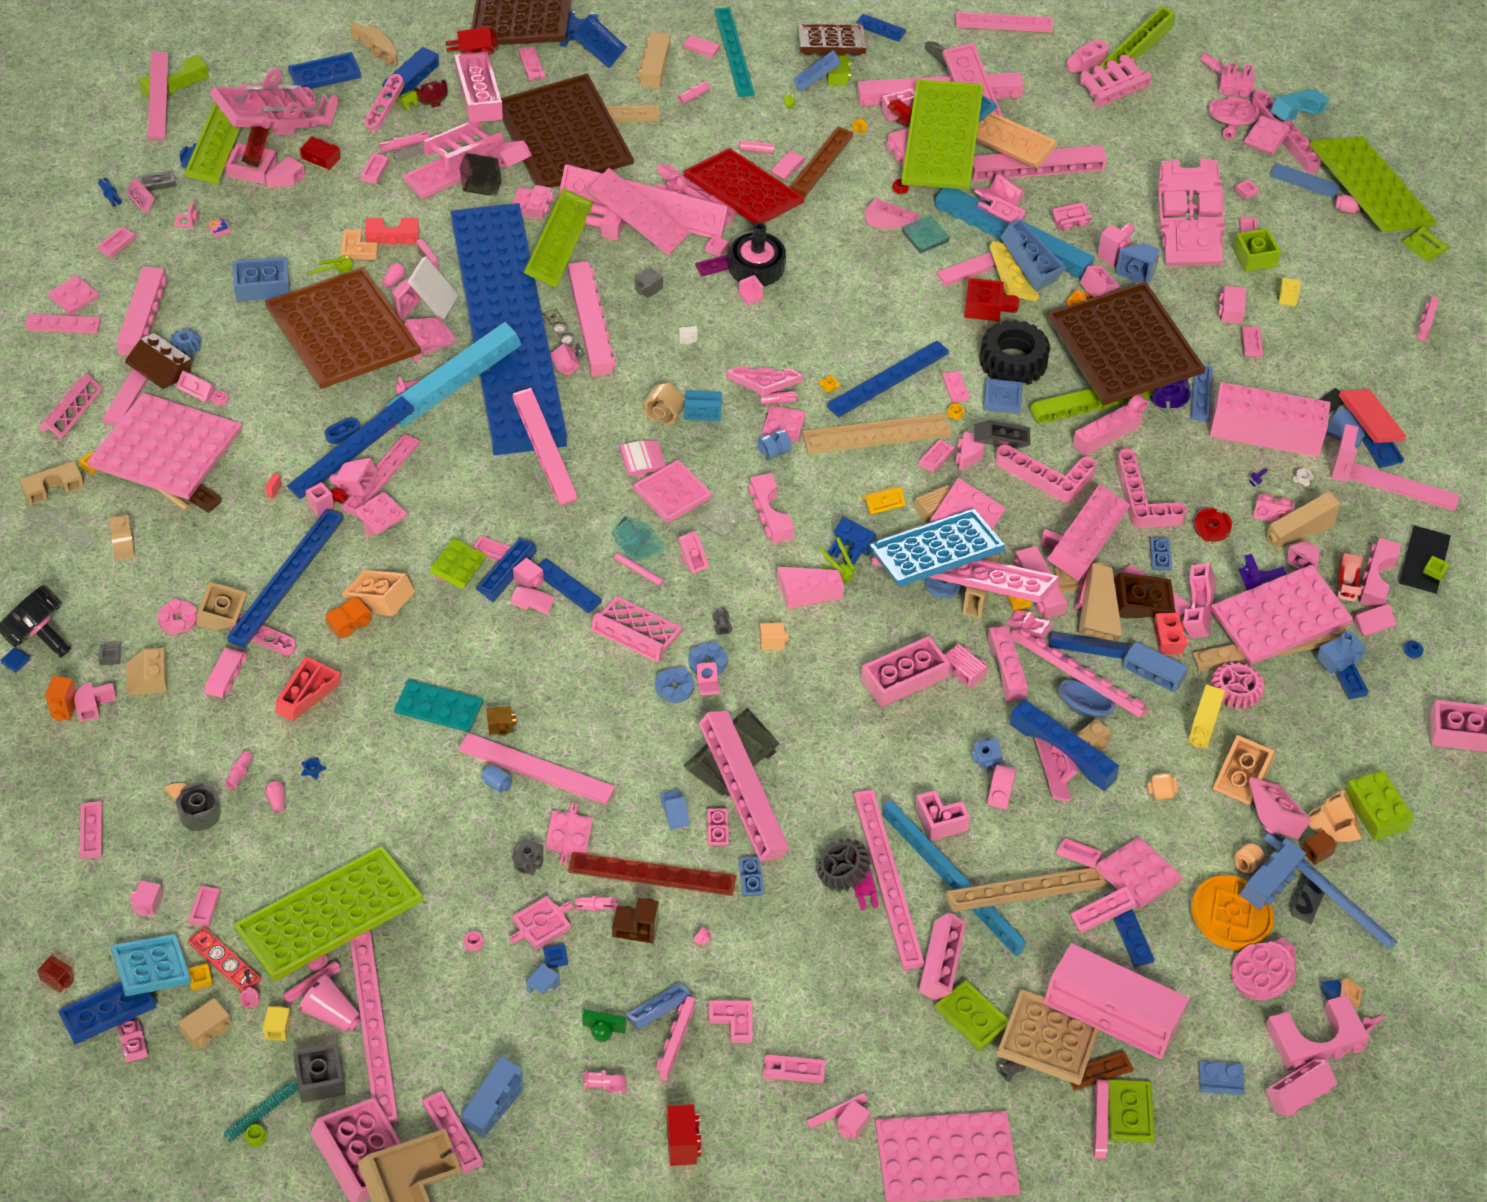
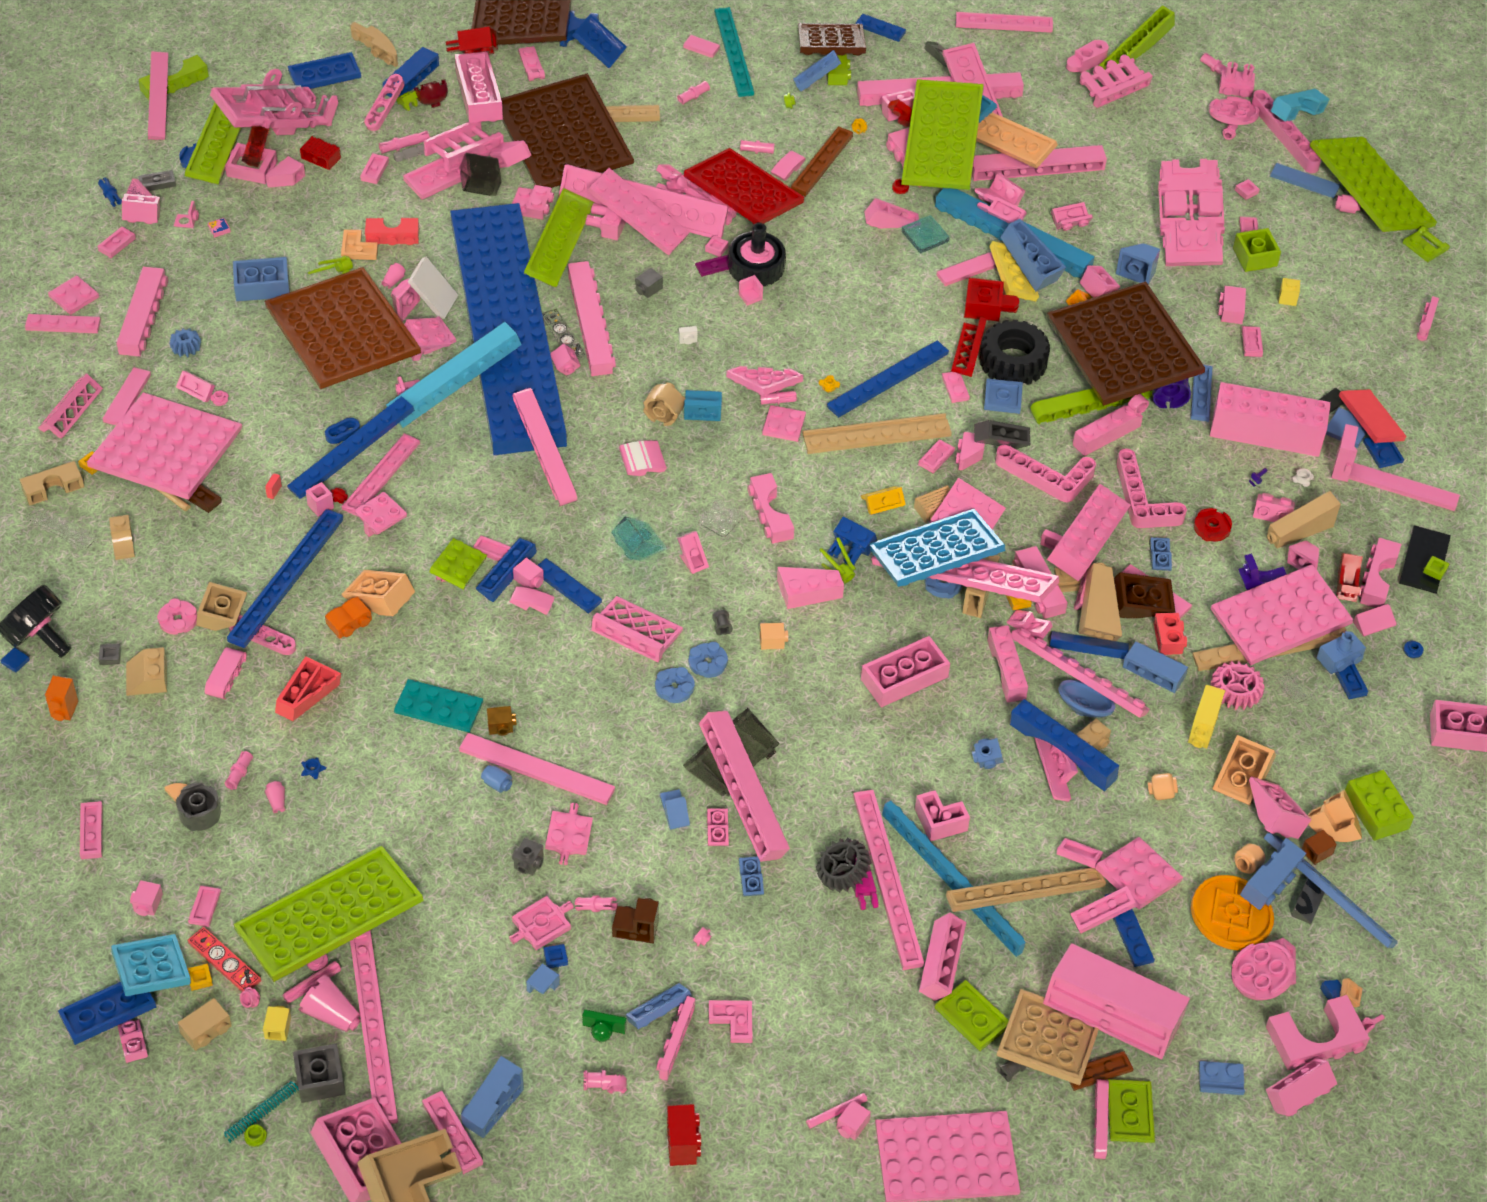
(56, 974): clear red brick -> none
(88, 698): bright pink brick -> none
(140, 208): none -> bright pink brick
(158, 360): reddish brown slope -> none
(355, 476): bright pink torso -> none
(424, 251): bright pink tile -> none
(473, 936): bright pink plate -> none
(639, 569): bright pink bar -> none
(652, 874): clear red plate -> none
(654, 59): tan brick -> none
(672, 491): bright pink plate -> none
(707, 685): bright pink bracket -> none
(775, 444): medium blue wheel -> none
(794, 1069): bright pink plate -> none
(955, 408): yellow plate -> none
(966, 666): bright pink brick -> none
(971, 350): none -> red fence
(1001, 786): bright pink brick -> none
(1112, 241): bright pink brick -> none
(1203, 584): bright pink arch -> none
(1267, 135): bright pink plate -> none

